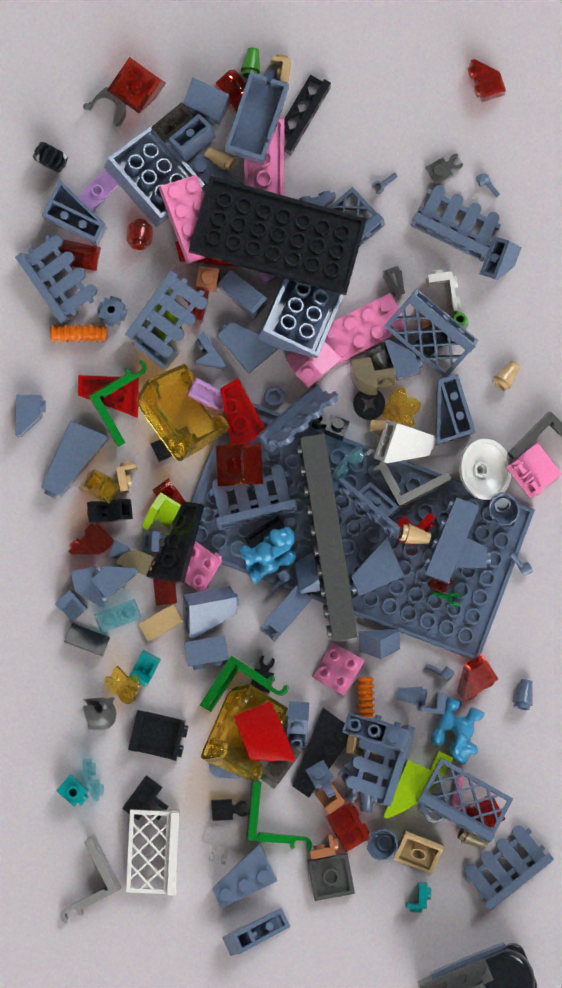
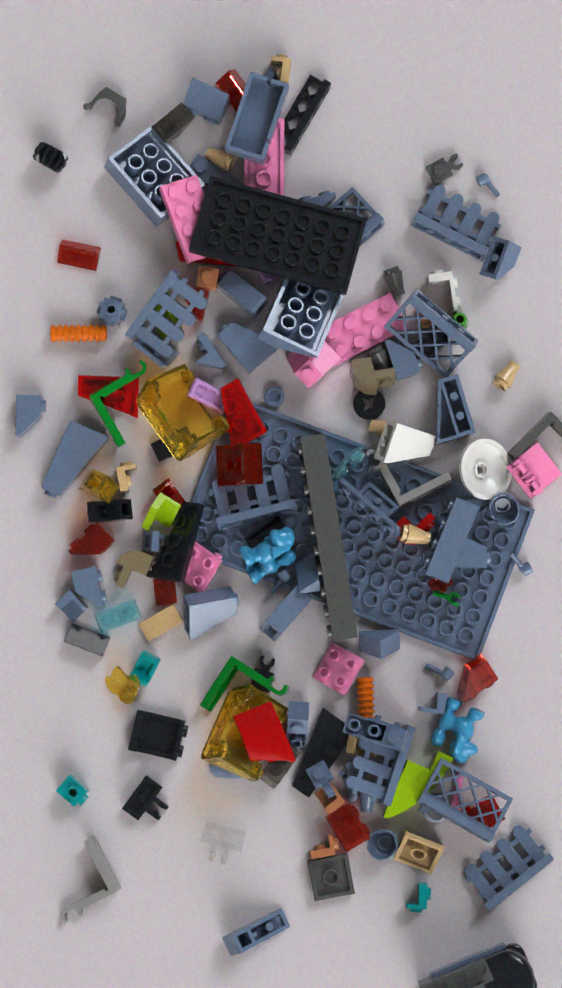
(58, 288): sand blue fence -> none
(73, 215): sand blue wedge -> none
(93, 785): clear light blue slope -> none
(98, 190): lavender plate -> none
(100, 713): dark grey helmet -> none
(111, 579): sand blue slope -> none
(118, 549): sand blue slope -> none
(136, 85): clear red slope -> none
(139, 234): clear red head -> none
(170, 847): white fence -> none
(192, 137): sand blue brick -> none
(206, 651): sand blue brick -> none
(224, 810): black plate -> none
(245, 878): sand blue wedge -> none
(251, 62): bright green cone -> none
(252, 835): green hinge -> none
(296, 418): sand blue fence -> none
(333, 426): black plate -> none
(377, 570): sand blue slope -> none
(385, 182): sand blue hand -> none
(404, 408): clear yellow plate -> none
(412, 695): sand blue cone -> none
(471, 839): dark tan cone -> none
(487, 81): clear red slope -> none
(524, 695): sand blue cone -> none

